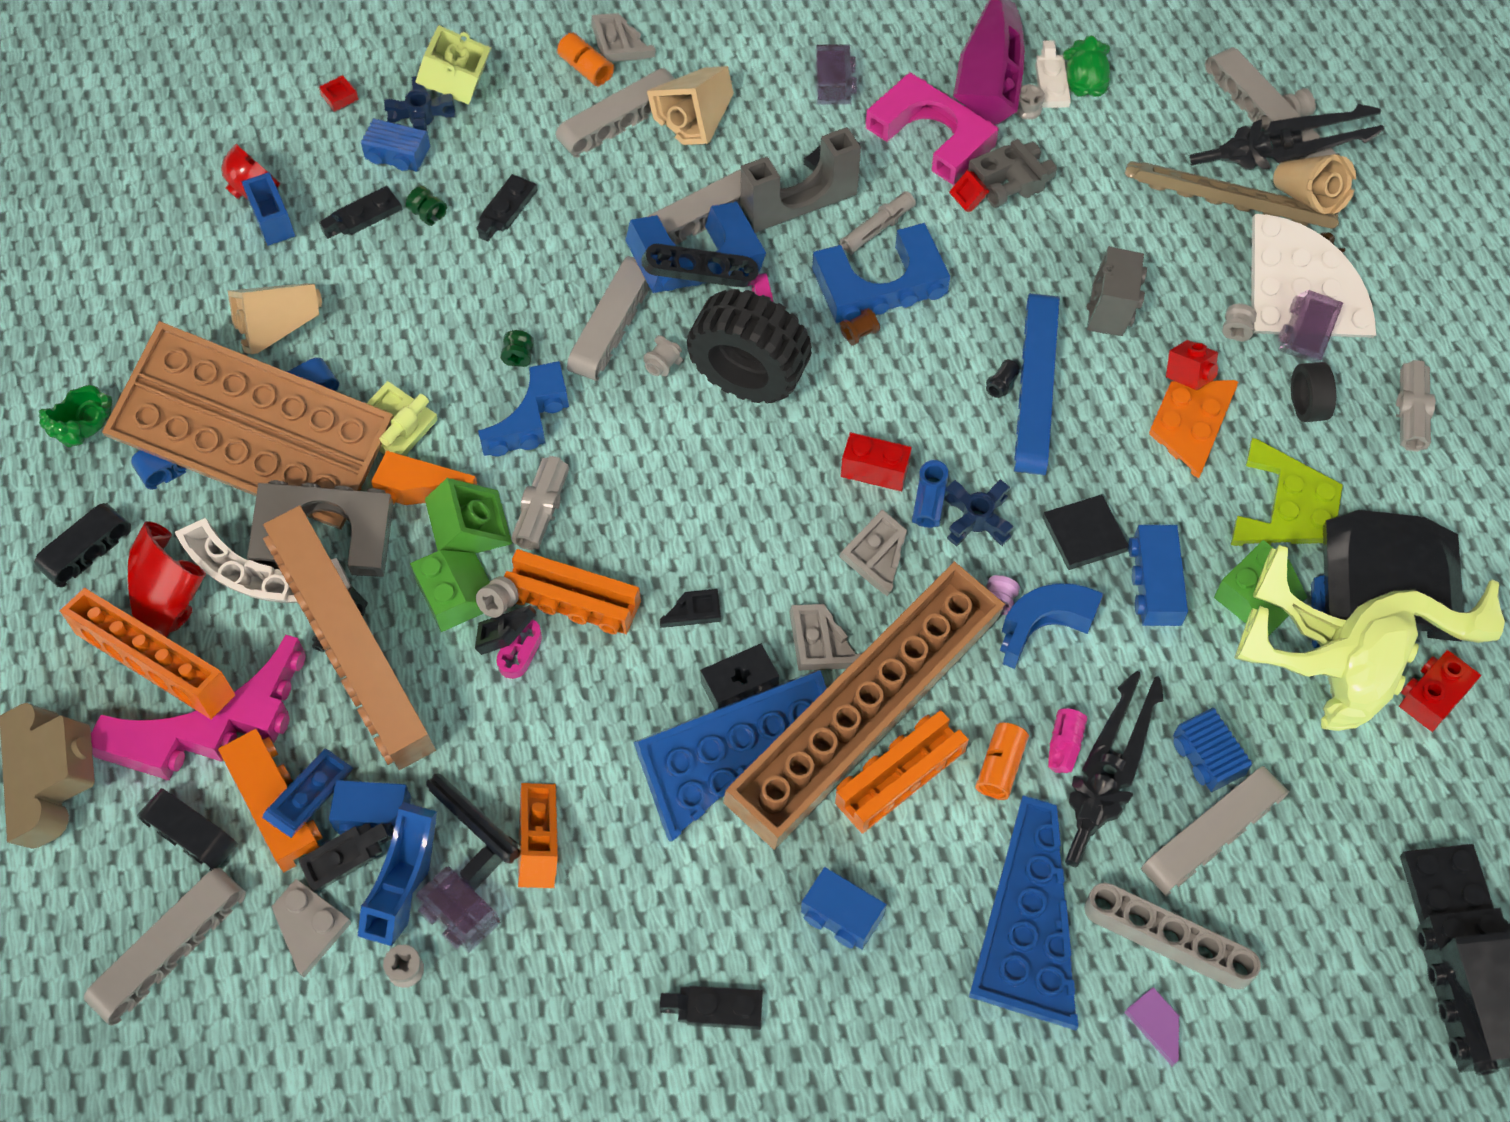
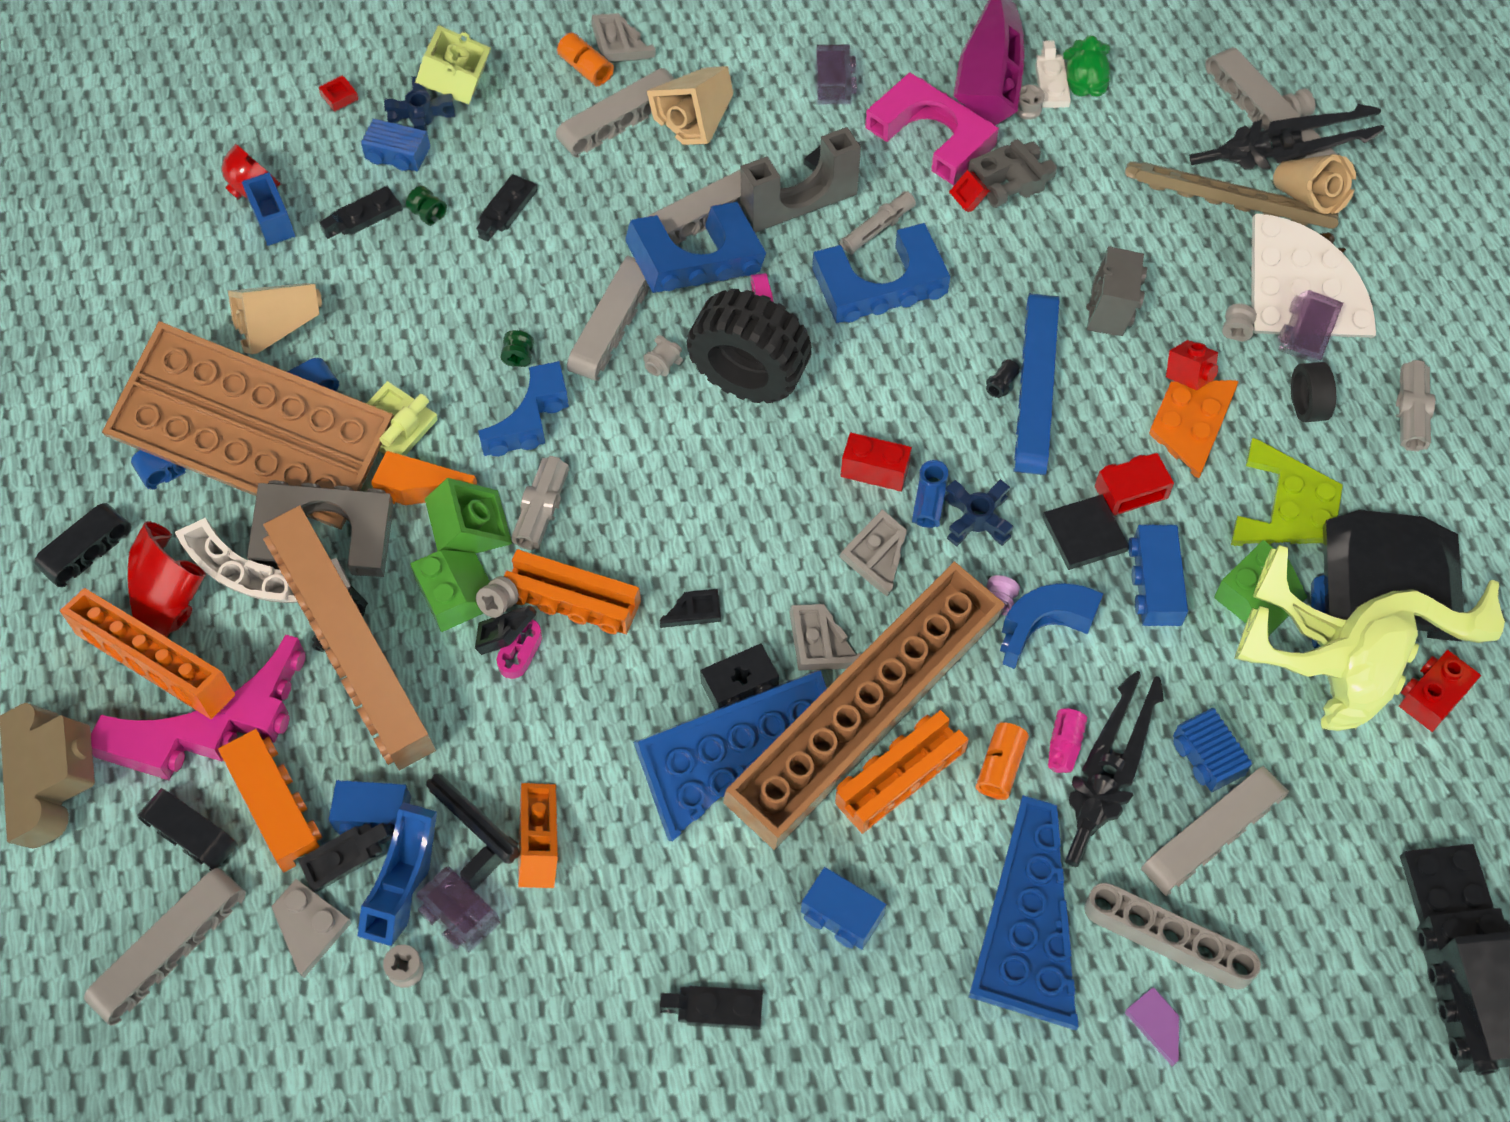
(77, 416): green hair -> none
(307, 793): blue tile -> none
(700, 269): black beam -> none
(860, 326): reddish brown bush -> none
(1134, 483): none -> red brick

